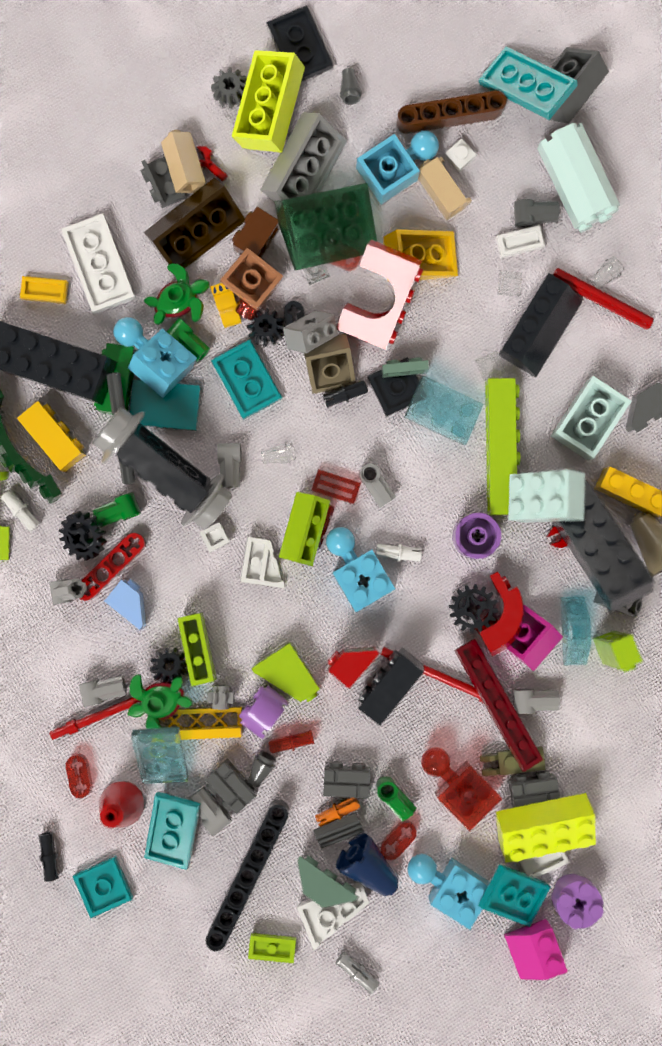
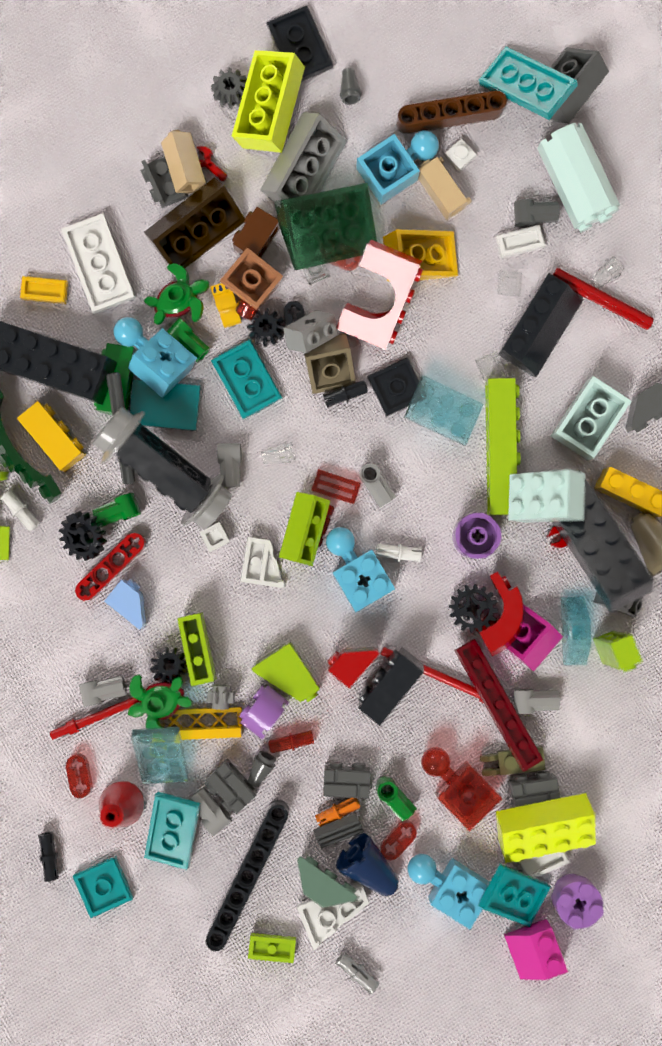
(66, 590): light grey piece -> none
(395, 368): sand green plate -> none

